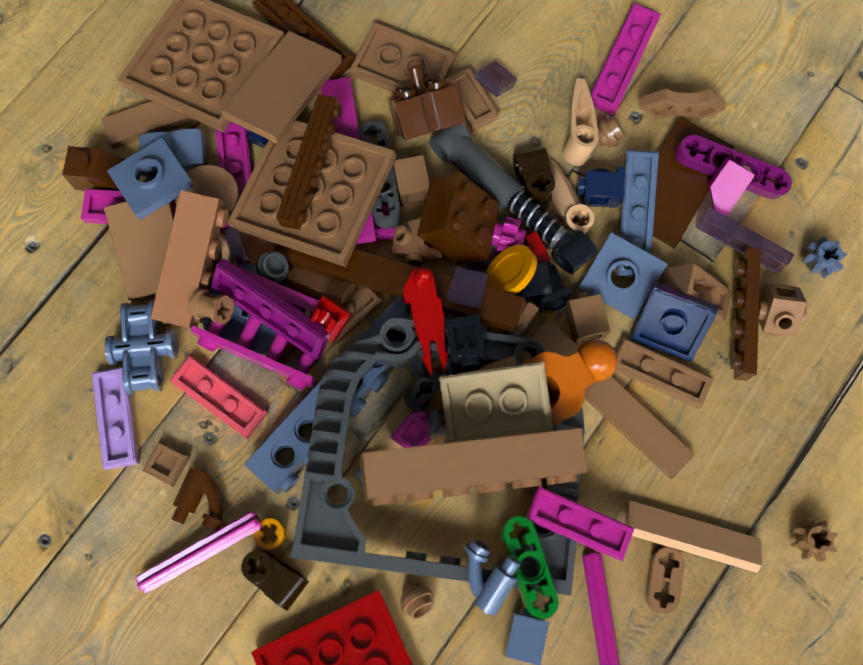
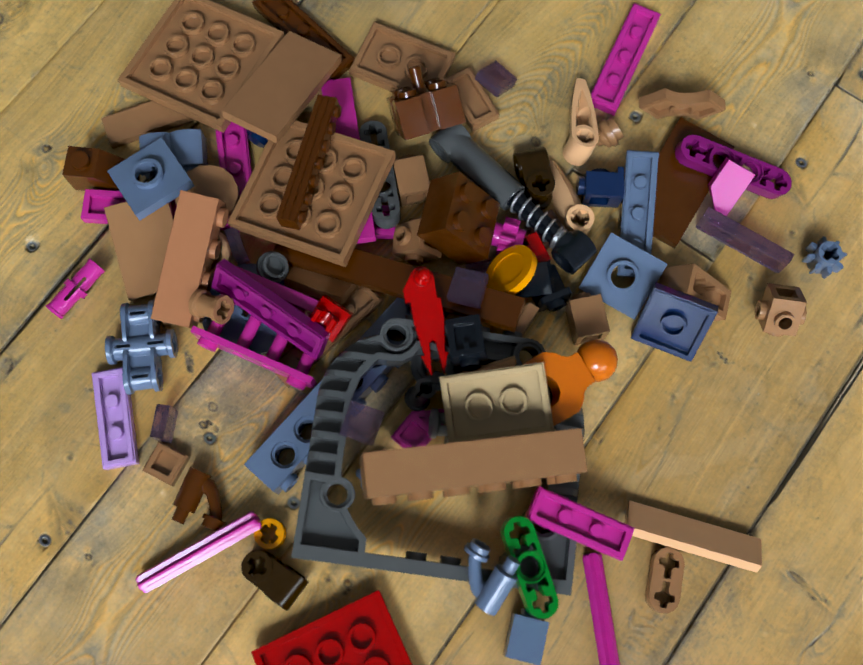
(59, 305): none -> dark pink pin
(164, 423): none -> tile
(218, 397): coral tile -> none
(361, 423): none -> clear purple tile
(416, 600): medium nougat plate -> none
(623, 410): medium nougat tile -> none
(662, 373): medium nougat tile -> none
(745, 326): reddish brown plate -> none
(823, 537): medium nougat gear -> none

